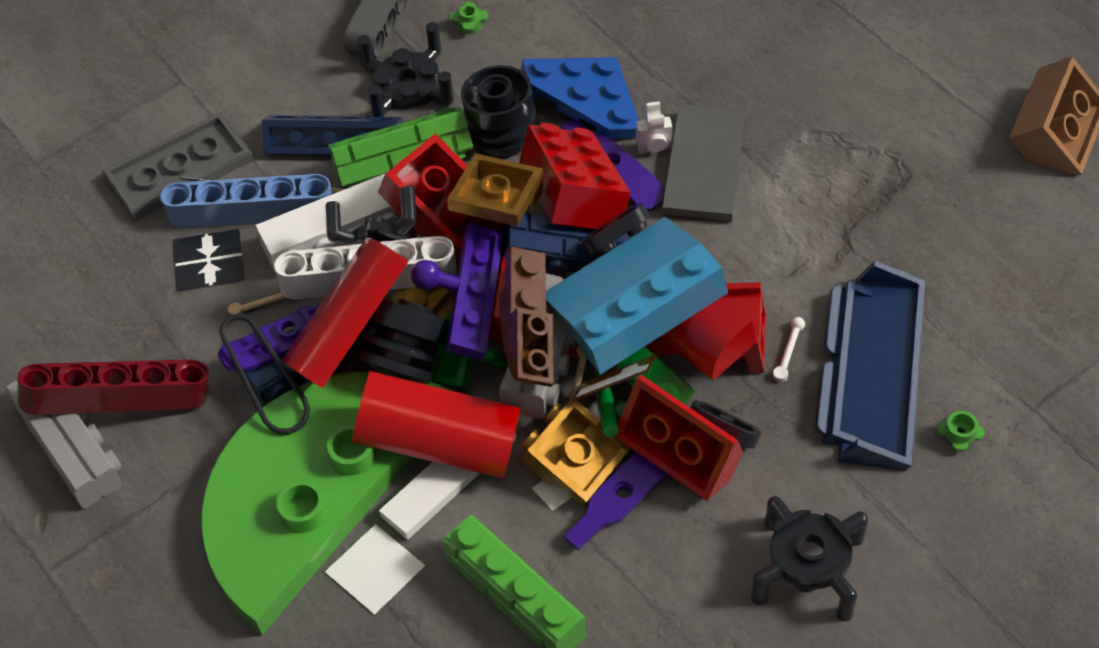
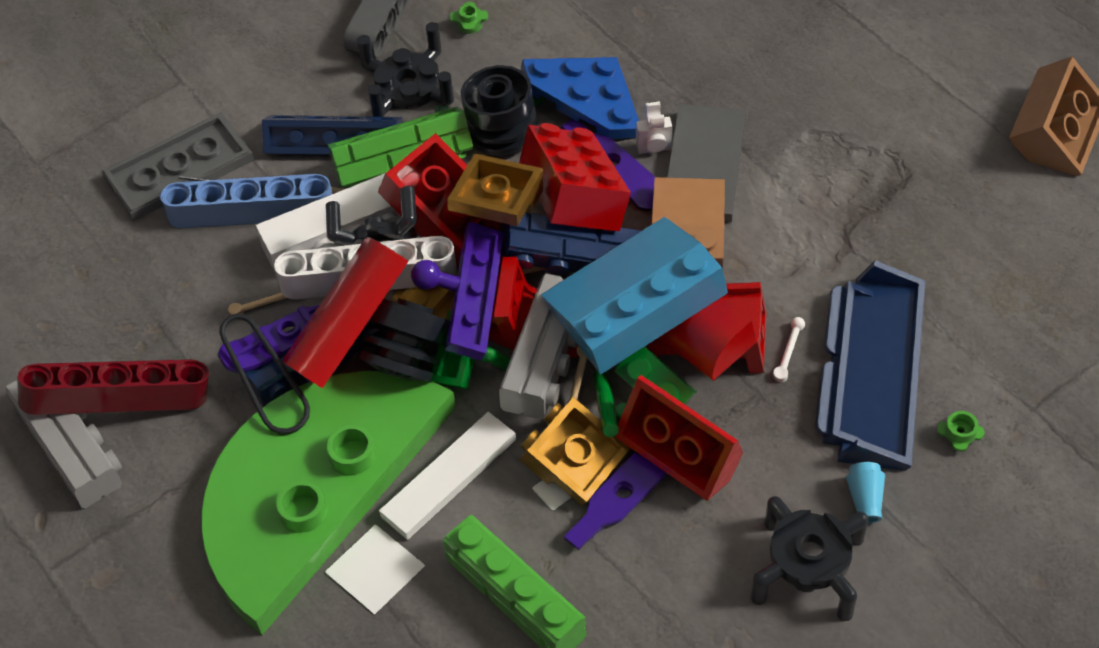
(208, 259): black sticker -> none
(436, 424): red brick -> none
(524, 320): reddish brown slope -> none
(614, 377): sticker -> none
(630, 222): black plate -> none
(694, 207): none -> medium nougat slope
(739, 429): black plate -> none
(867, 488): none -> medium azure cone

